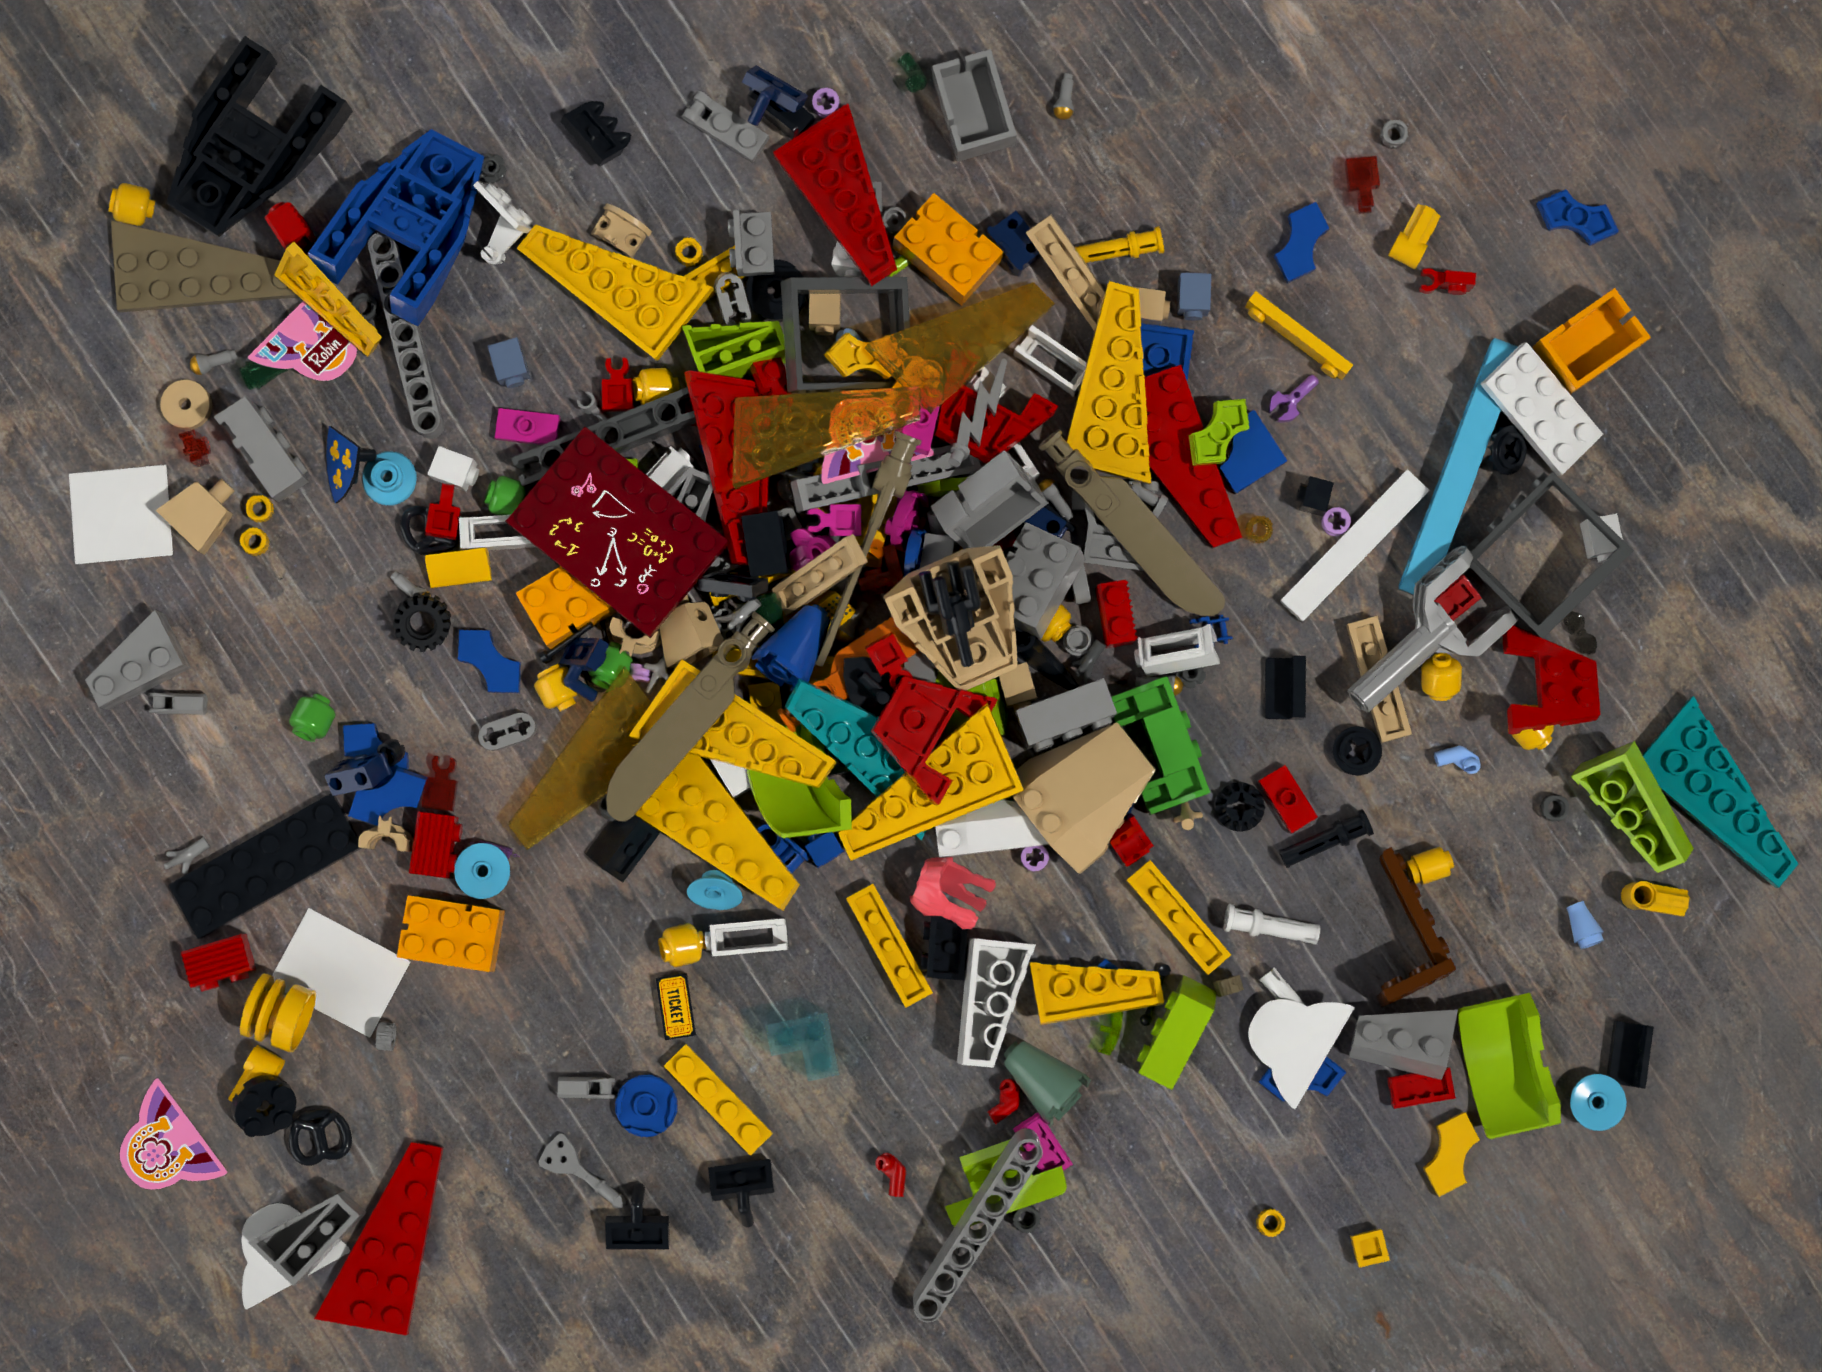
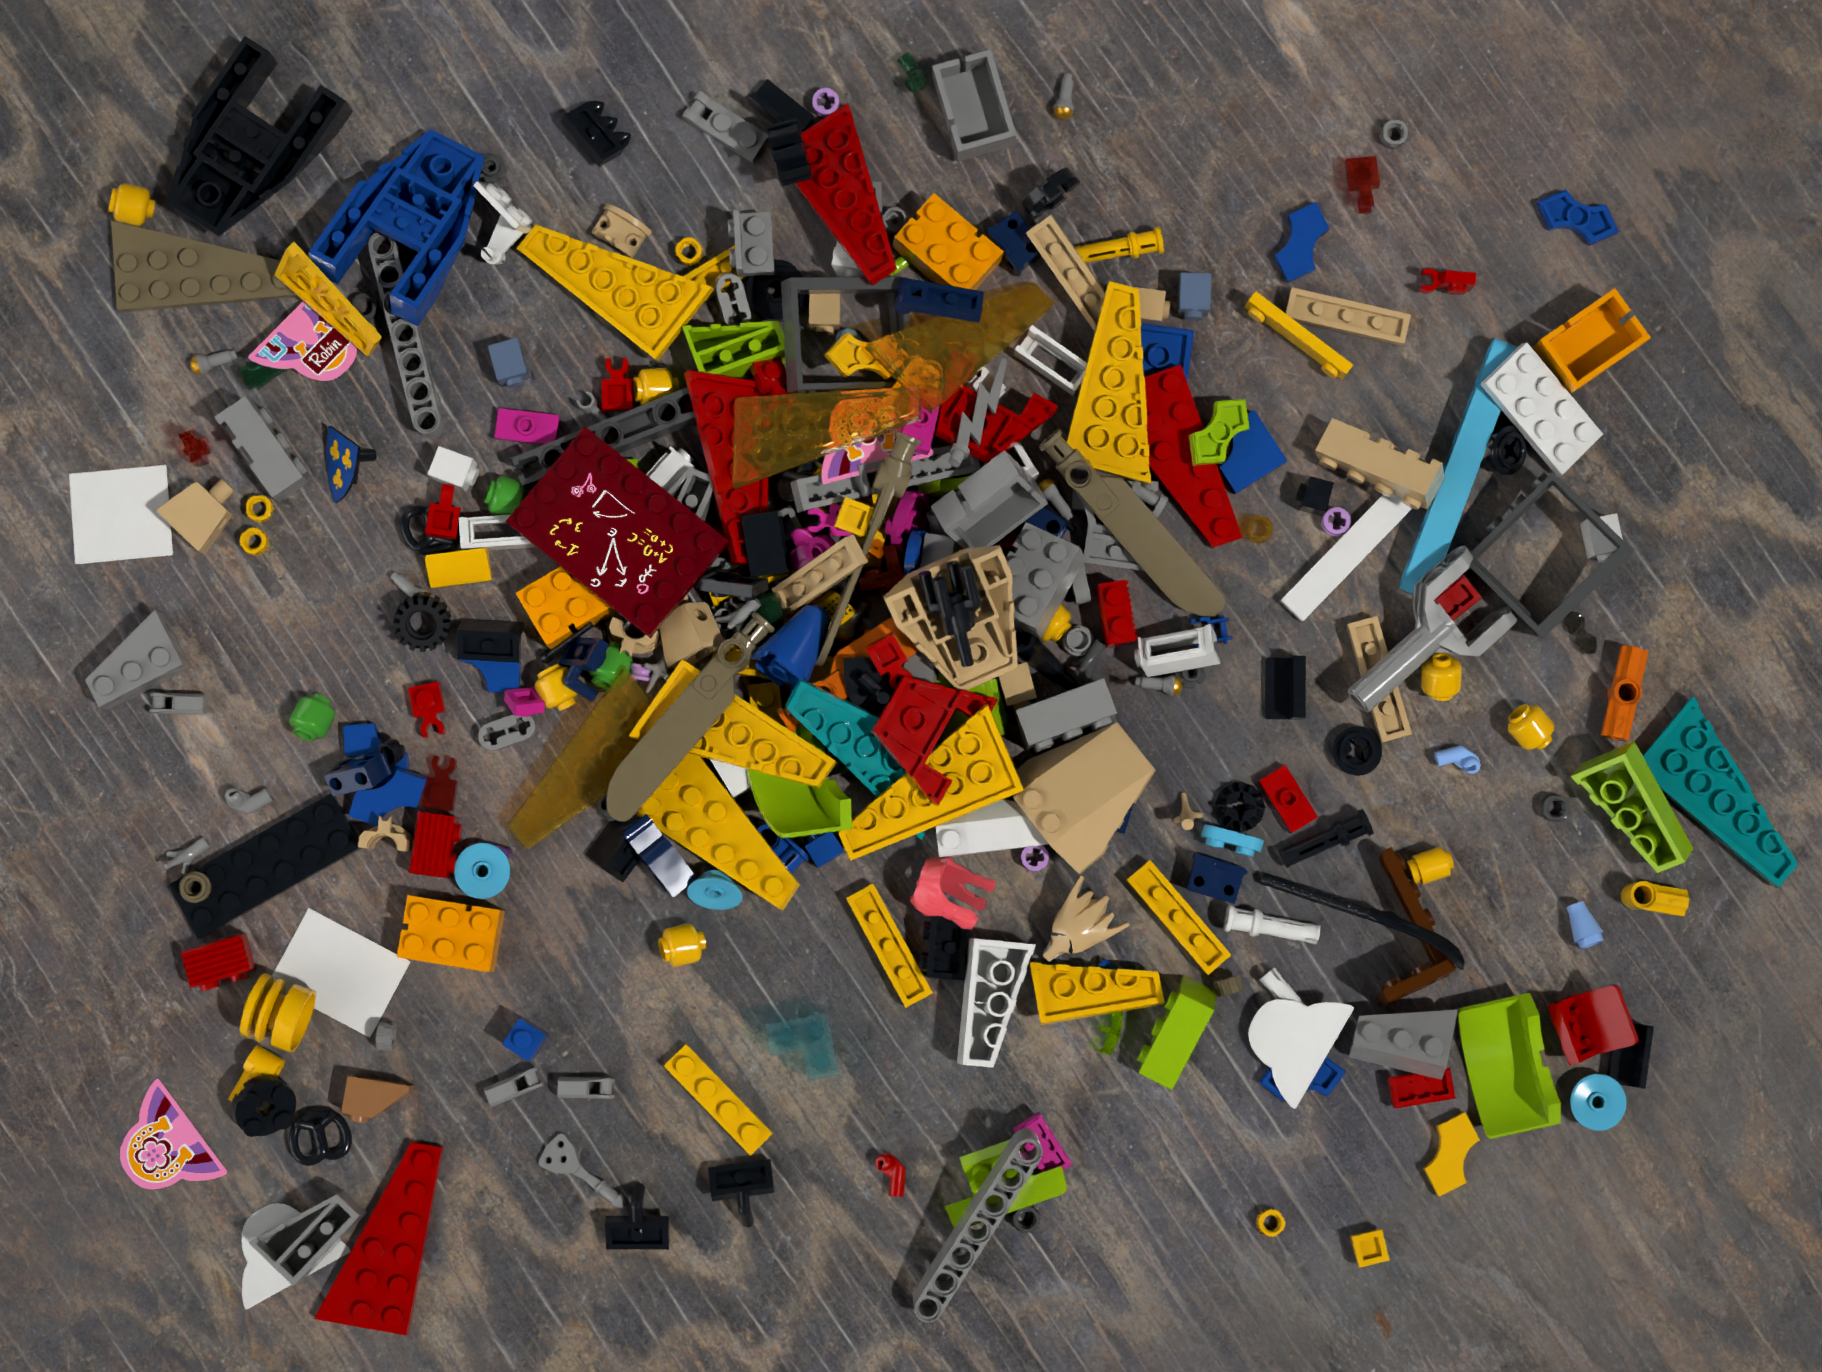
(172, 402): tan piece -> none
(188, 880): none -> dark tan plate
(247, 803): none -> light grey arm
(290, 226): red brick -> none
(371, 1096): none -> medium nougat slope
(401, 484): medium azure piece -> none
(427, 703): none -> red plate
(489, 640): none -> black panel
(509, 1089): none -> light grey bar
(524, 701): none -> dark pink plate
(525, 1039): none -> blue brick
(646, 1105): blue tile -> none
(659, 855): none -> piece
(676, 1006): tile -> none
(715, 940): white window -> none
(771, 88): dark blue plate -> none
(789, 152): none -> black gear
(854, 517): none -> yellow plate
(938, 300): none -> dark blue plate
(1008, 1100): red arm -> none
(1045, 1080): sand green cone -> none
(1050, 194): none -> black plate
(1080, 924): none -> tan piece
(1130, 841): red piece -> none
(1146, 1019): black hinge -> none
(1169, 742): bright green bracket -> none
(1215, 876): none -> dark blue piece
(1244, 844): none -> medium azure plate
(1293, 398): medium lavender bar -> none
(1348, 316): none -> tan plate
(1380, 464): none -> tan wedge
(1385, 918): none -> black piece
(1411, 243): yellow piece -> none
(1563, 683): red wing -> none
(1592, 1023): none -> red bracket
(1628, 673): none -> orange piece

